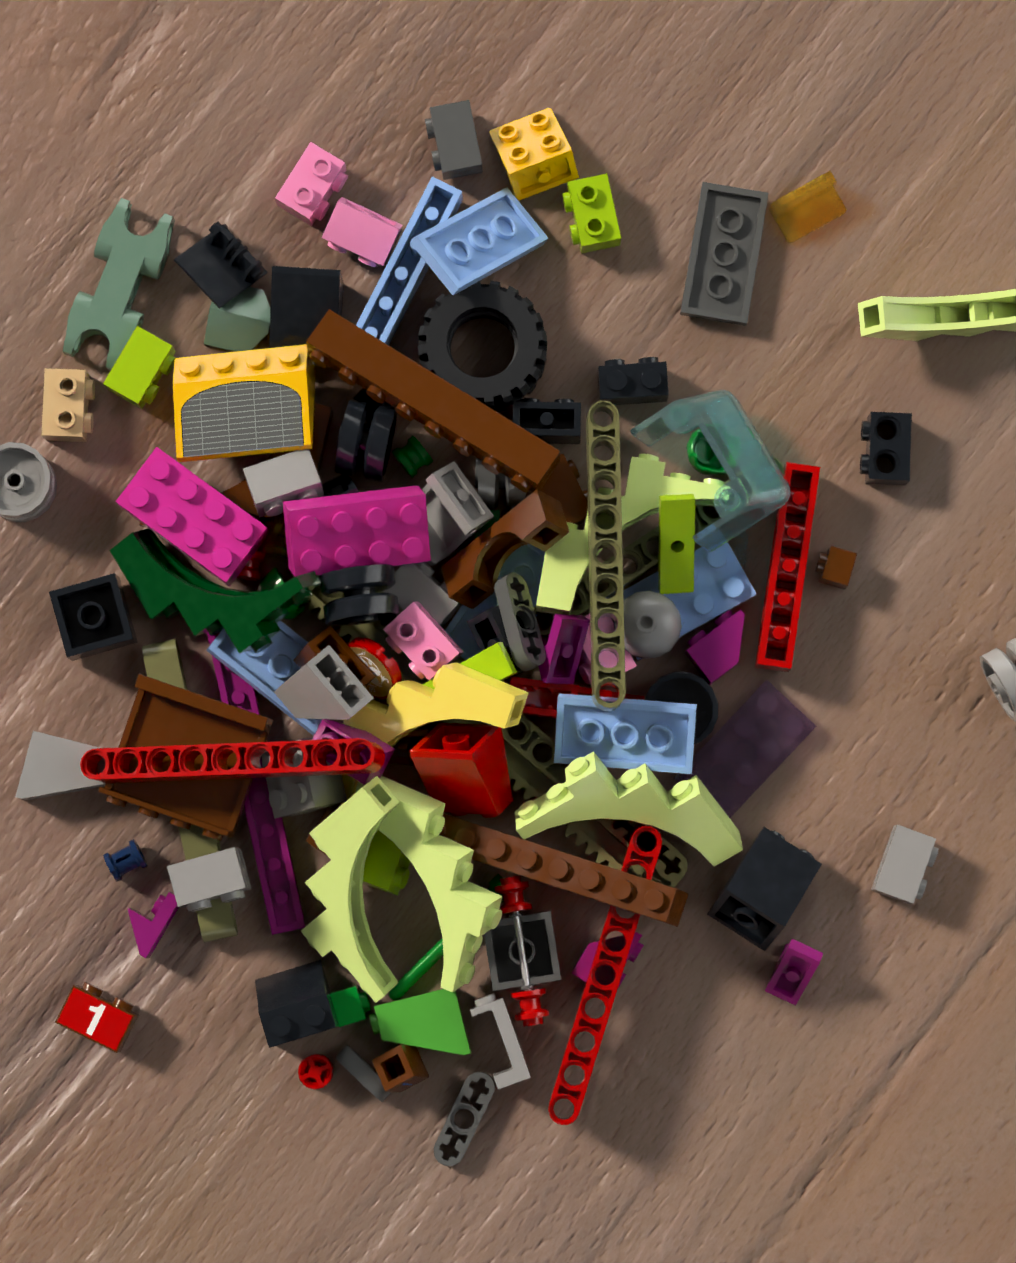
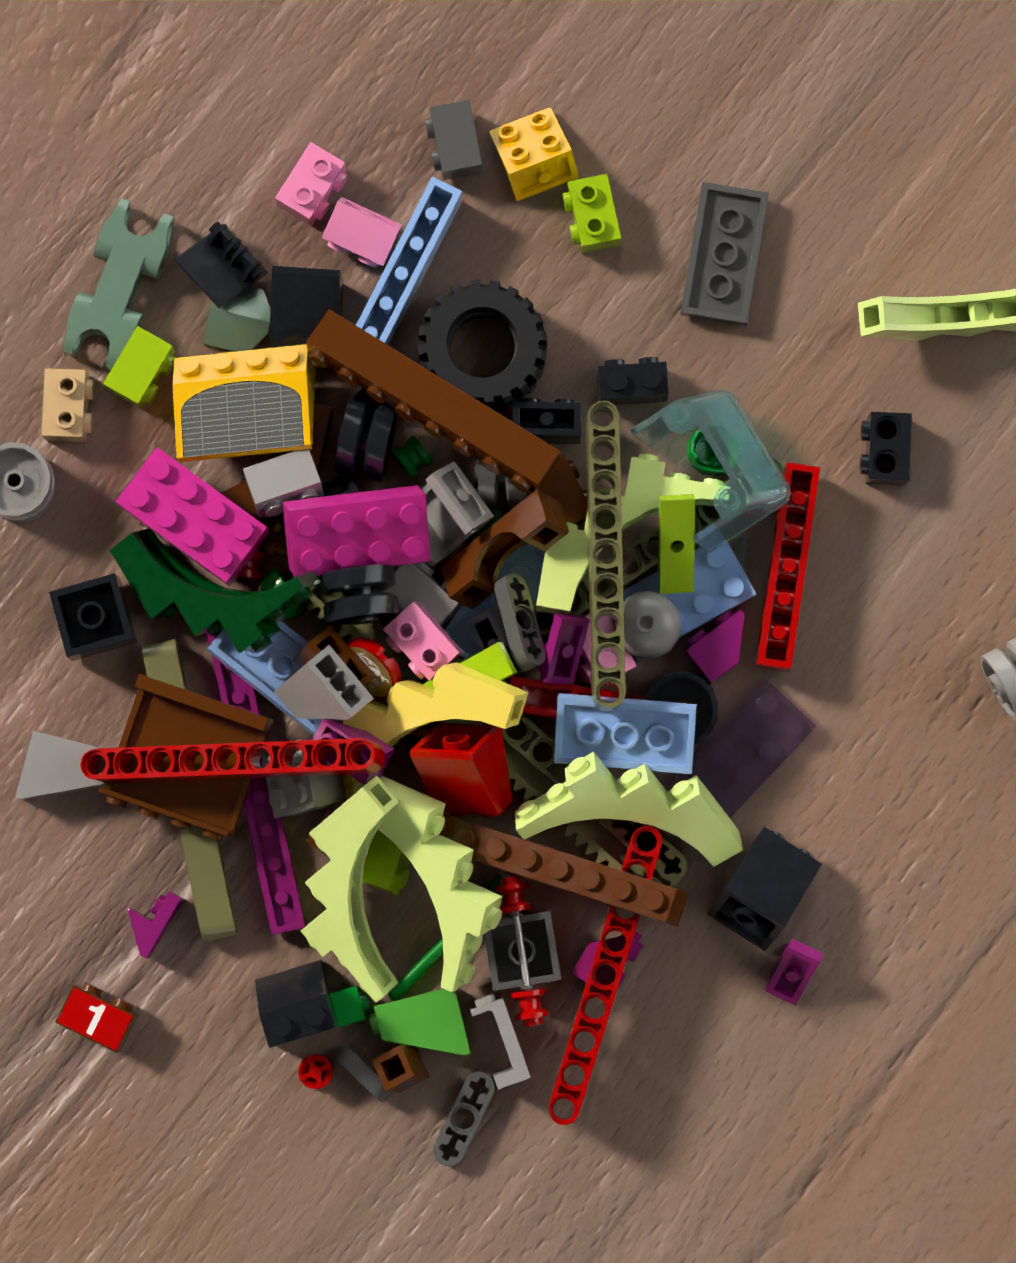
(125, 860): dark blue bush -> none
(209, 878): light grey brick -> none
(479, 241): light blue plate -> none
(808, 207): clear yellow panel -> none
(836, 567): reddish brown plate -> none
(905, 865): light grey brick -> none

